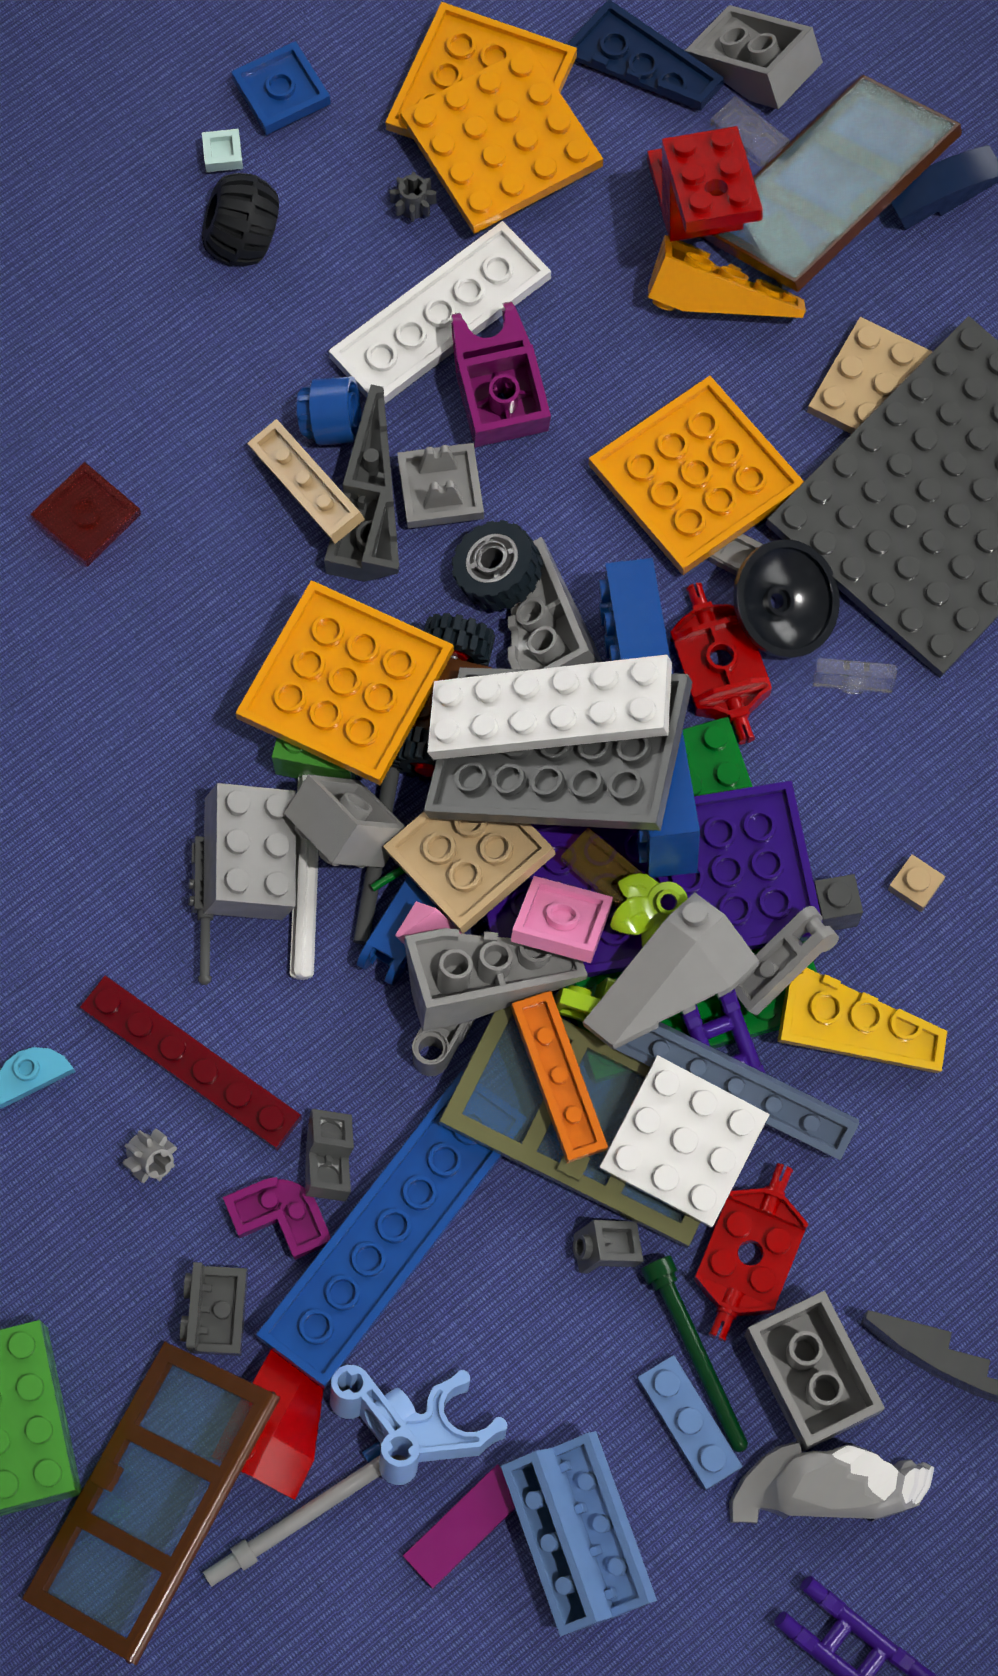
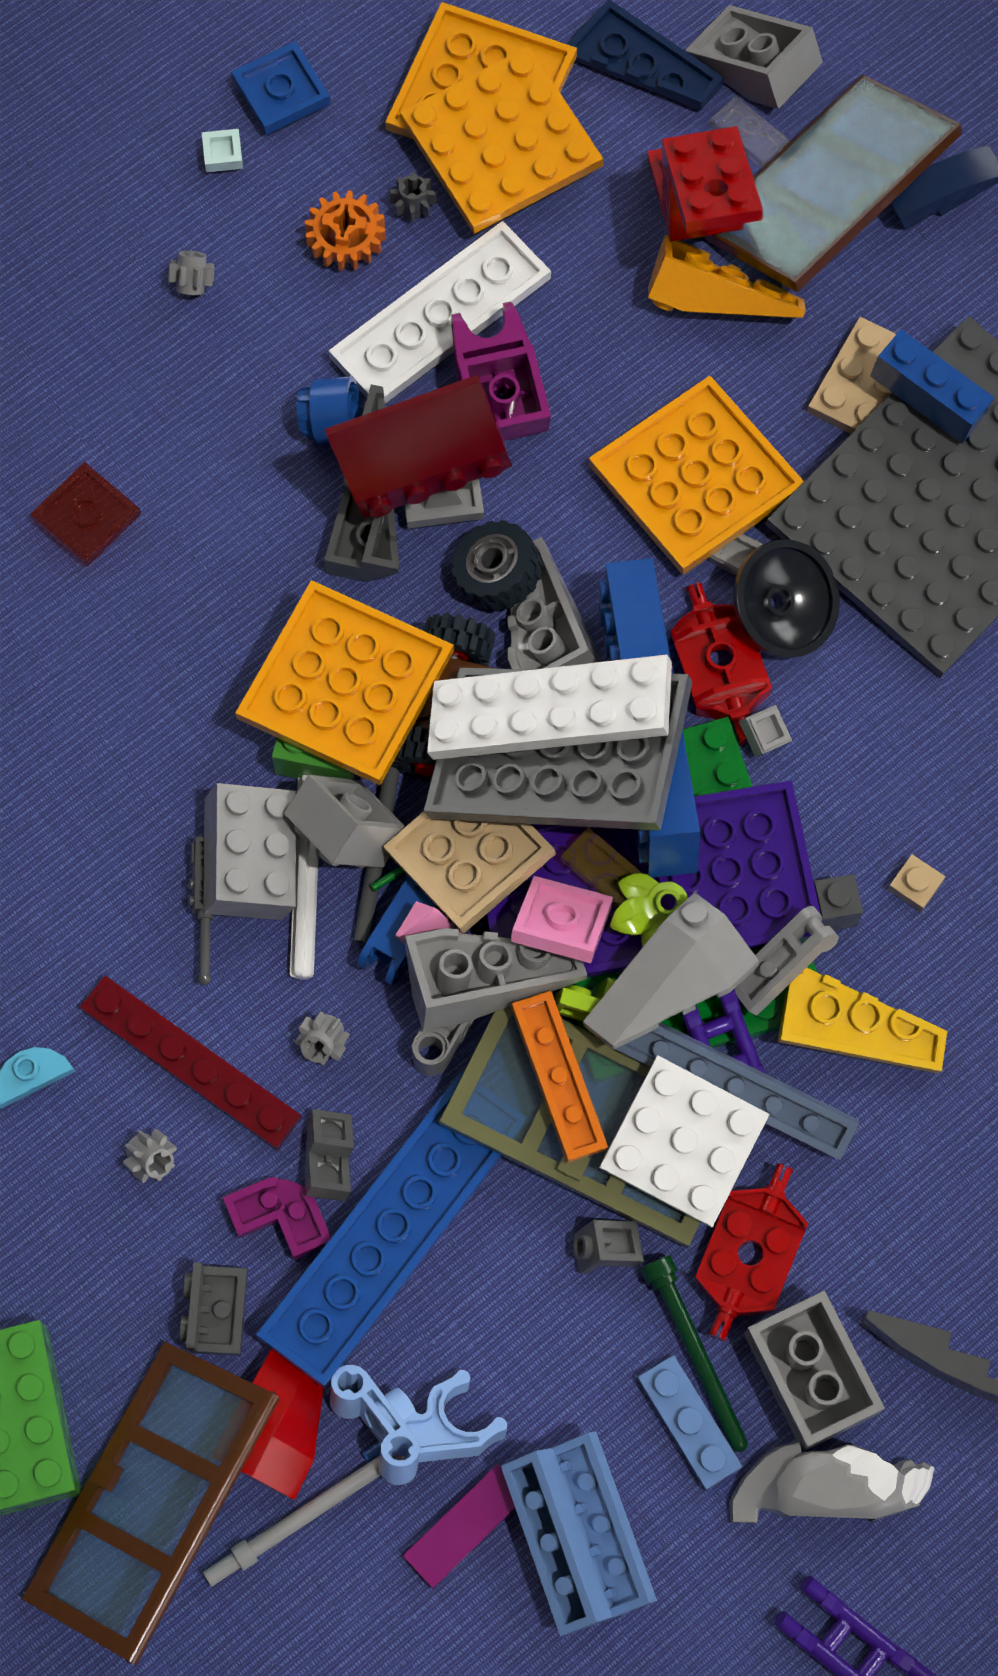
(191, 272): none -> light grey gear
(240, 219): black wheel -> none
(306, 481): tan plate -> none
(322, 1038): none -> light grey gear
(331, 220): none -> orange gear
(420, 447): none -> dark red slope
(765, 731): none -> light grey tile
(854, 676): clear plate -> none
(931, 386): none -> blue brick

